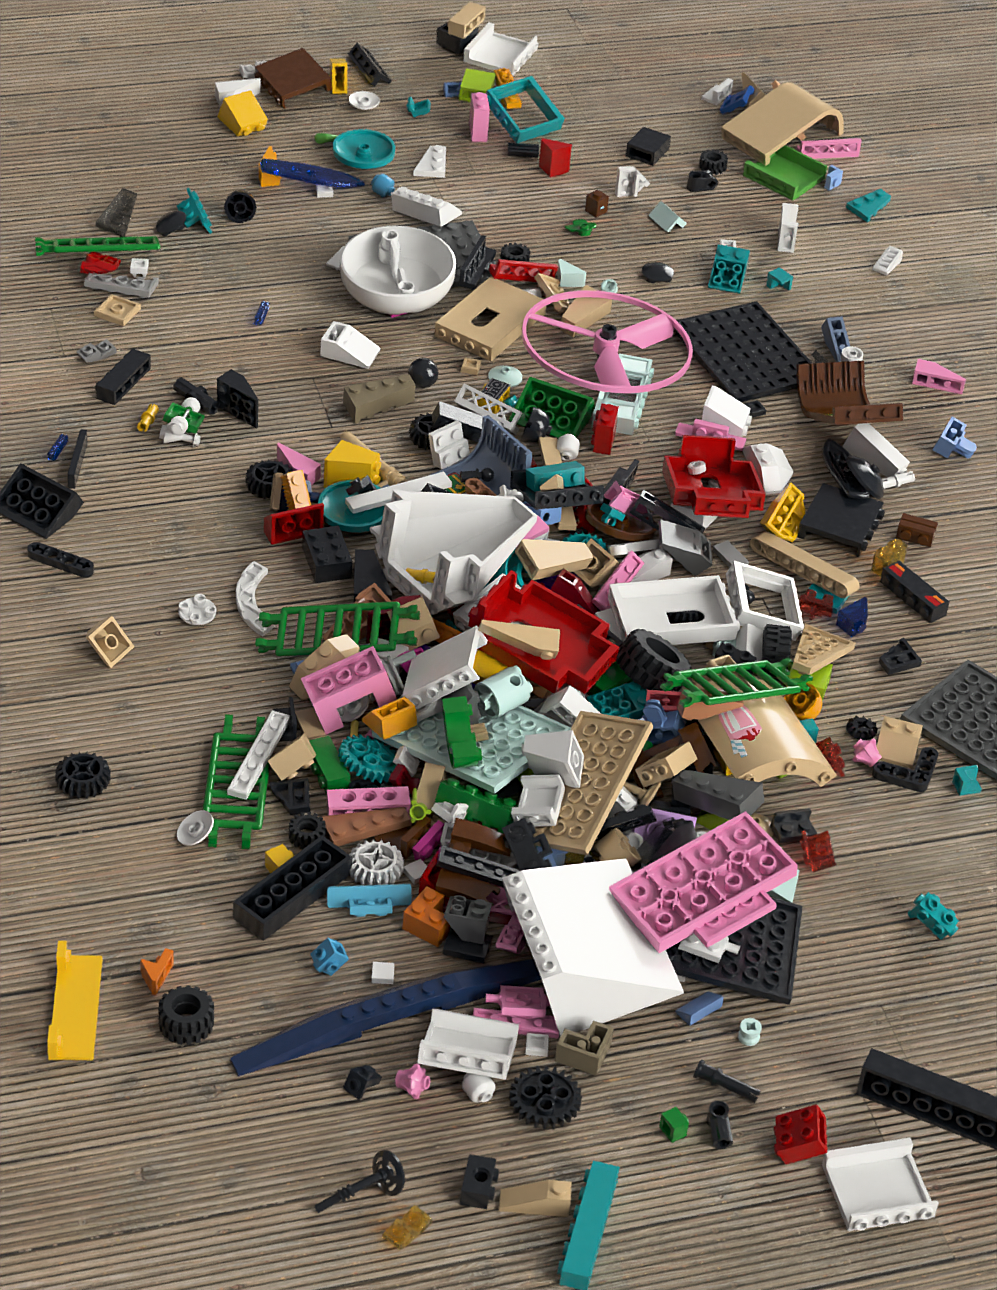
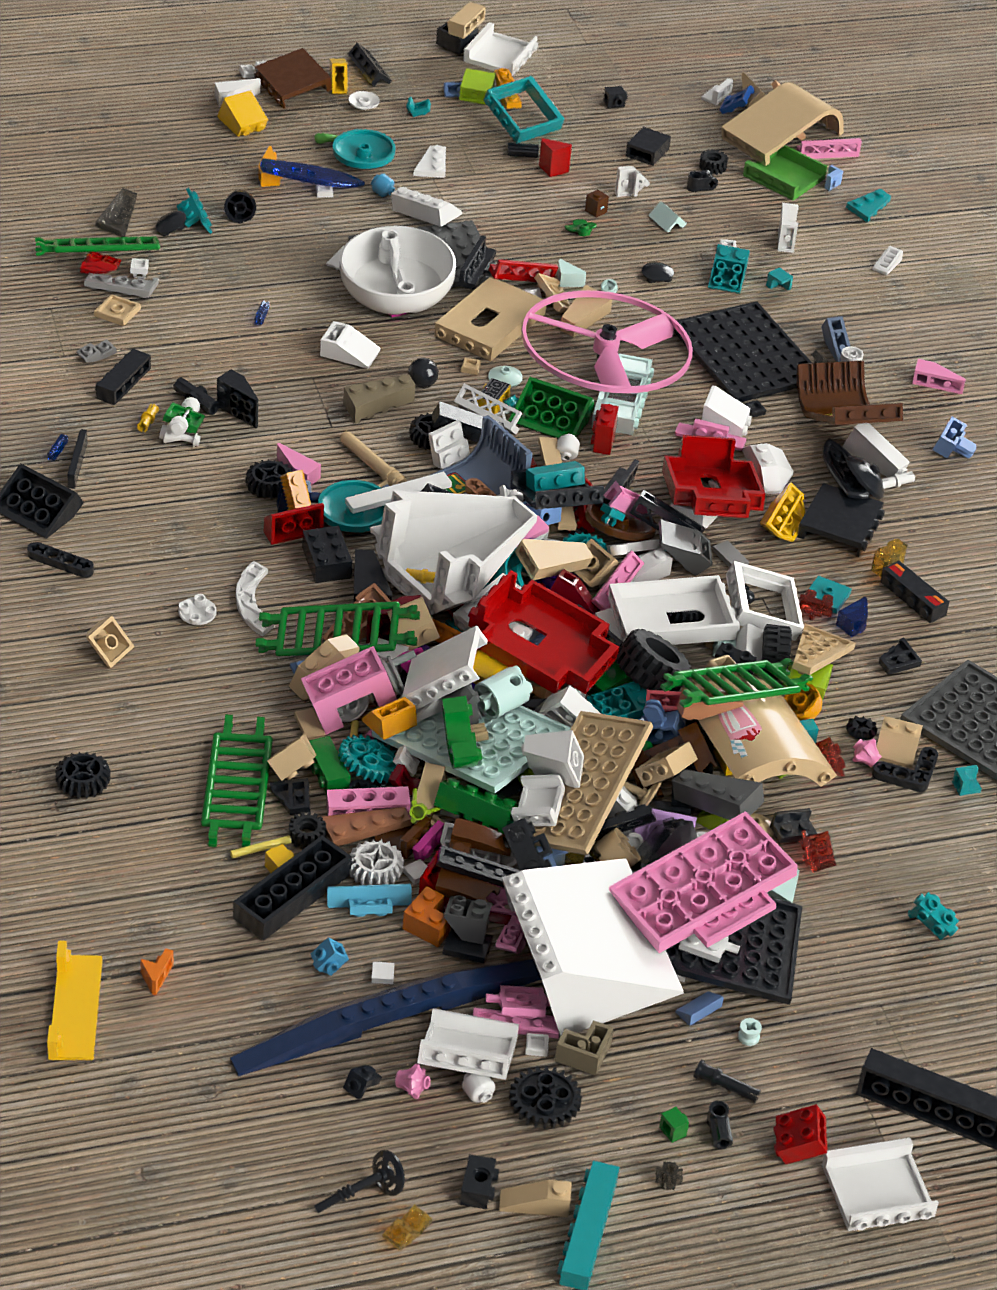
(186, 1028): black tyre -> none
(195, 828): white dish -> none
(258, 755): white tile -> none
(260, 847): none -> light yellow piece
(276, 492): tan tile -> none
(291, 731): black panel -> none
(349, 462): yellow slope -> none
(360, 485): black bracket -> none
(450, 812): white bracket -> none
(479, 117): bright pink brick -> none
(486, 475): black pin -> none
(515, 252): black tyre -> none
(531, 639): tan wedge -> none
(537, 425): black cylinder -> none
(553, 483): tan slope -> none
(615, 96): none -> black brick
(669, 1175): none -> clear smoke gear
(696, 467): white tile -> none
(804, 564): tan beam -> none
(917, 530): reddish brown brick -> none

